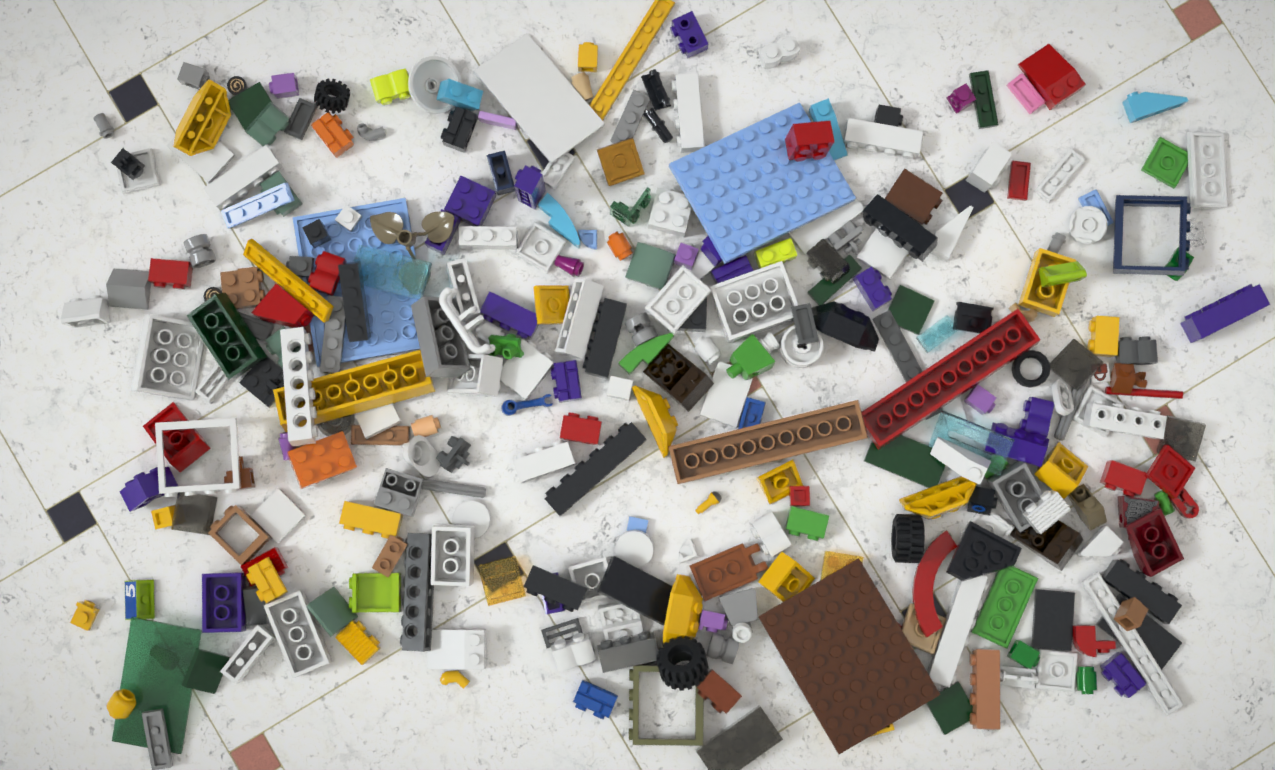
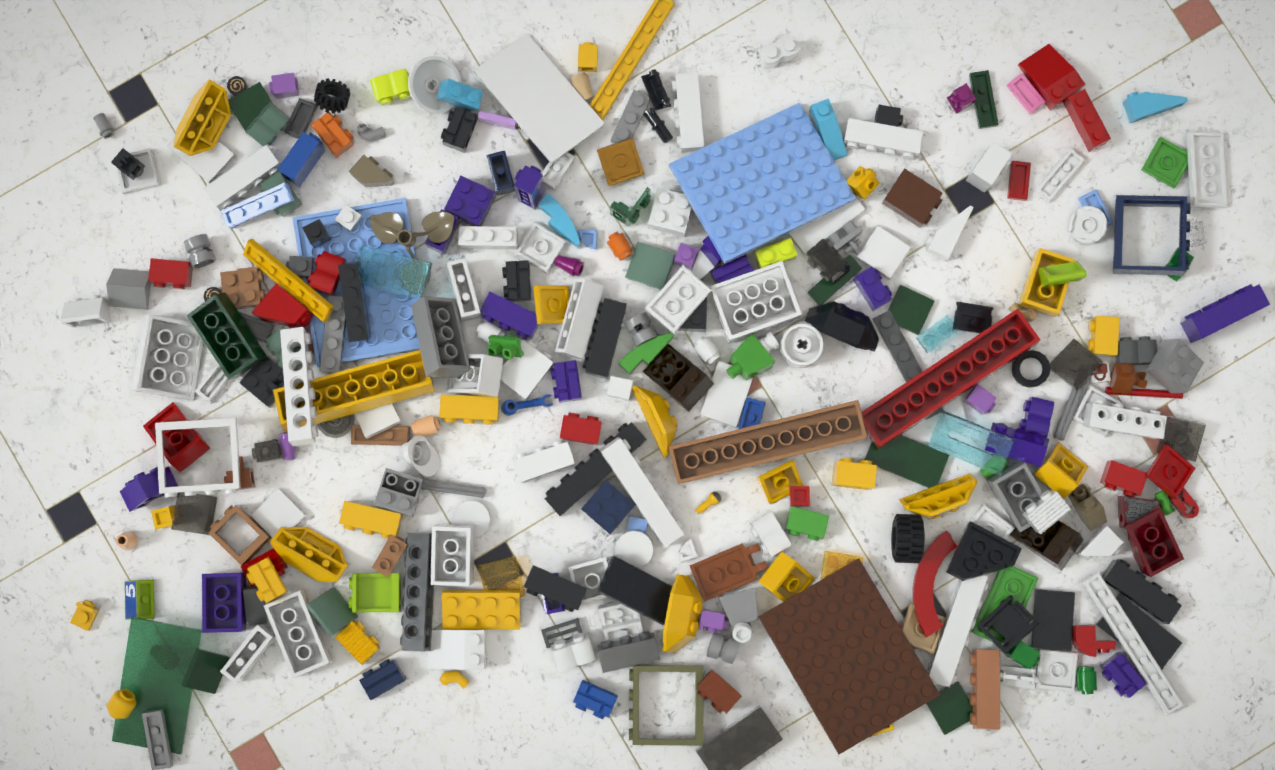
(131, 540): none -> light nougat cone
(192, 76): light grey brick -> none
(274, 451): none -> clear smoke brick
(301, 158): none -> blue brick
(310, 553): none -> yellow wedge
(321, 460): orange brick -> none
(370, 174): none -> dark tan slope
(382, 679): none -> dark blue brick
(456, 456): dark grey hips -> none
(459, 323): white piece -> none
(469, 409): none -> yellow brick
(481, 610): none -> yellow plate
(518, 281): none -> black brick
(608, 507): none -> dark blue brick
(642, 492): none -> white brick
(686, 675): black tyre -> none
(689, 34): dark purple brick -> none
(804, 324): dark grey tile -> none
(809, 140): red brick -> none
(854, 475): none -> yellow brick
(863, 182): none -> yellow brick
(900, 228): black brick -> none
(961, 460): white slope -> none
(982, 501): black brick -> none
(1011, 622): none -> black container
(1057, 242): light grey pin -> none
(1062, 397): white plate -> none
(1086, 120): none -> red brick
(1131, 614): medium nougat brick -> none
(1175, 366): none -> light grey brick

